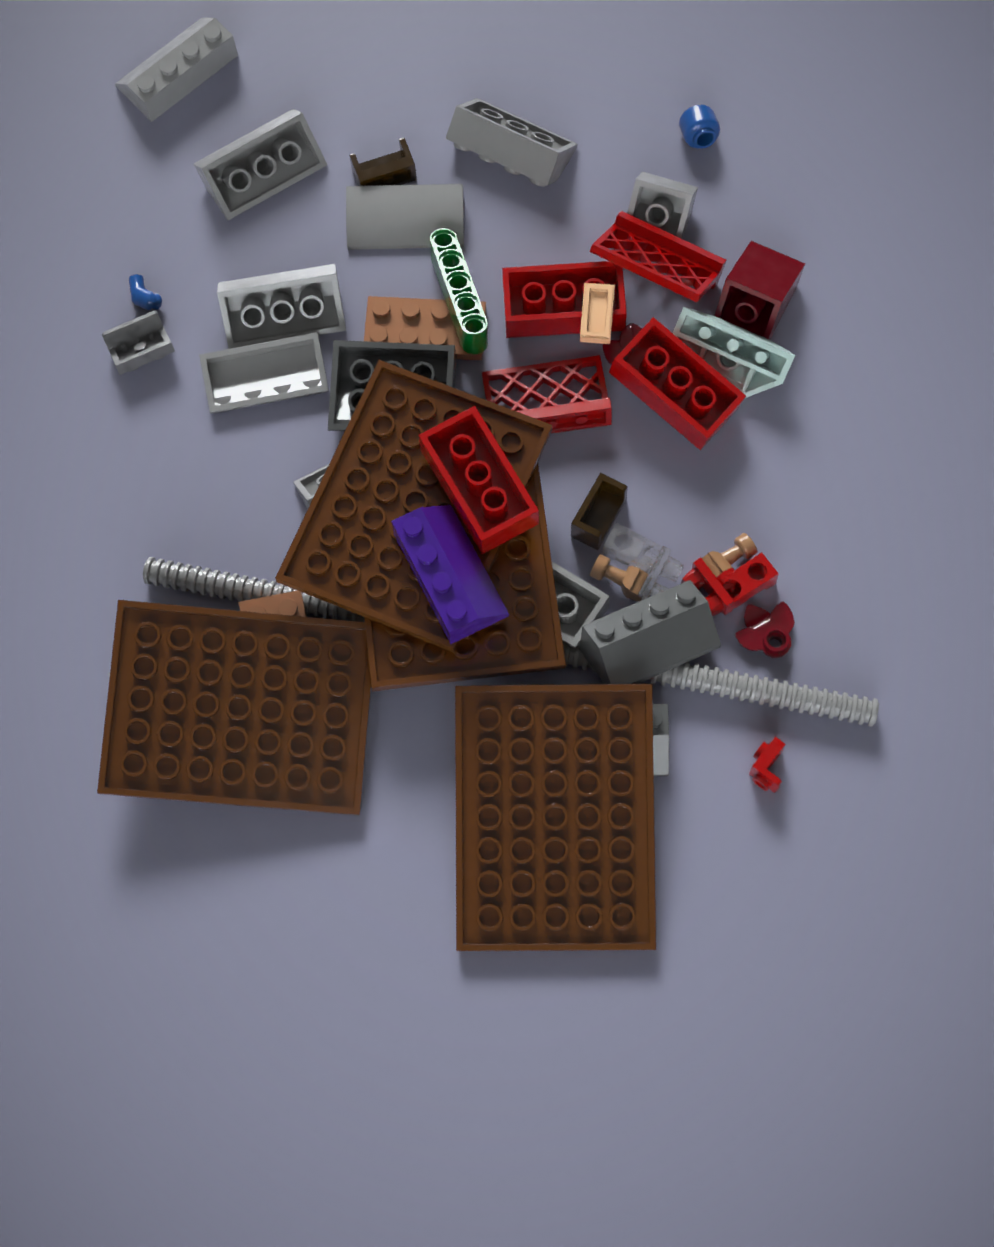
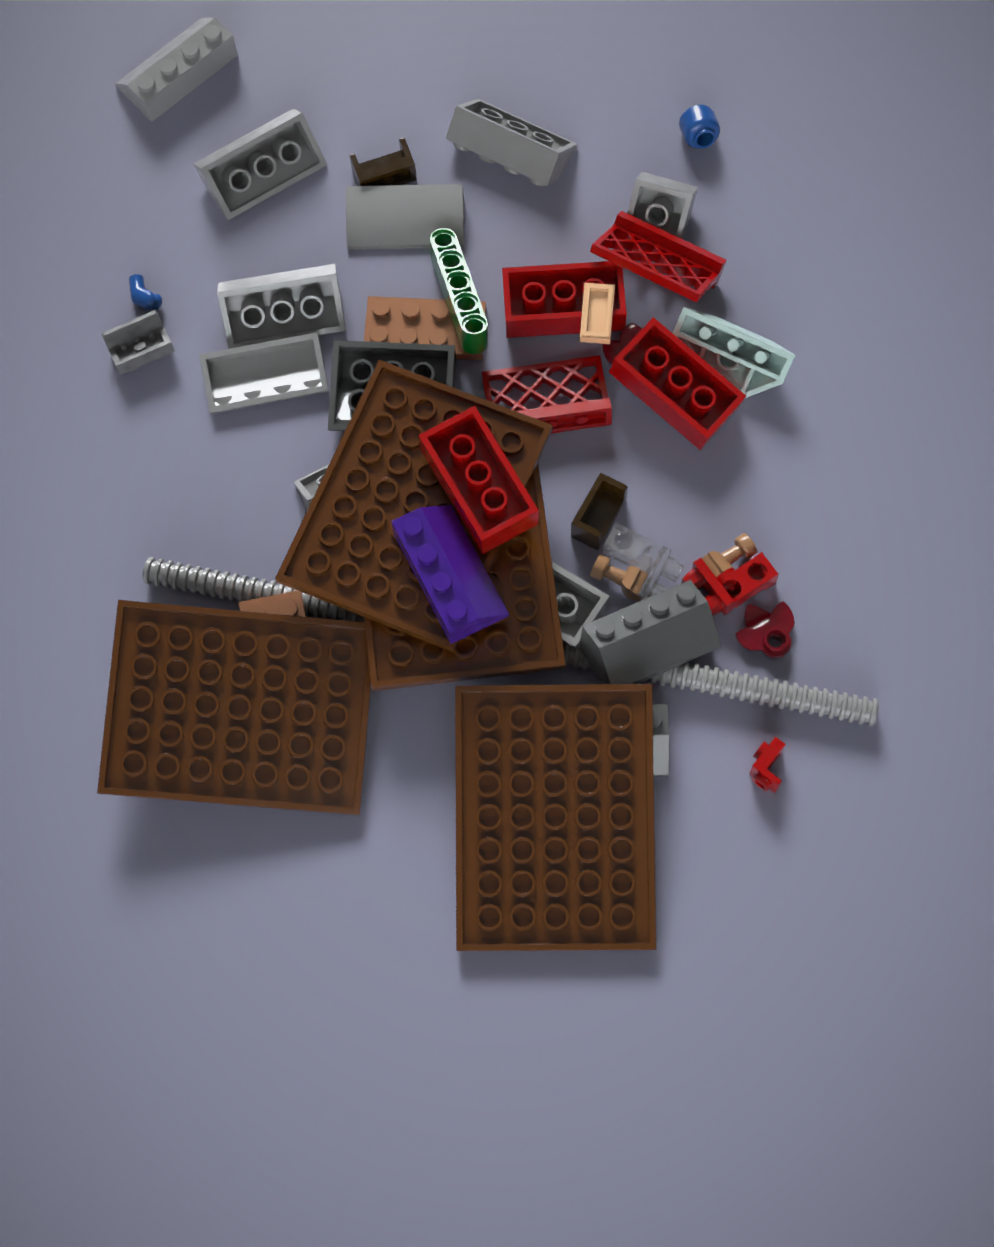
(759, 289): dark red slope -> none

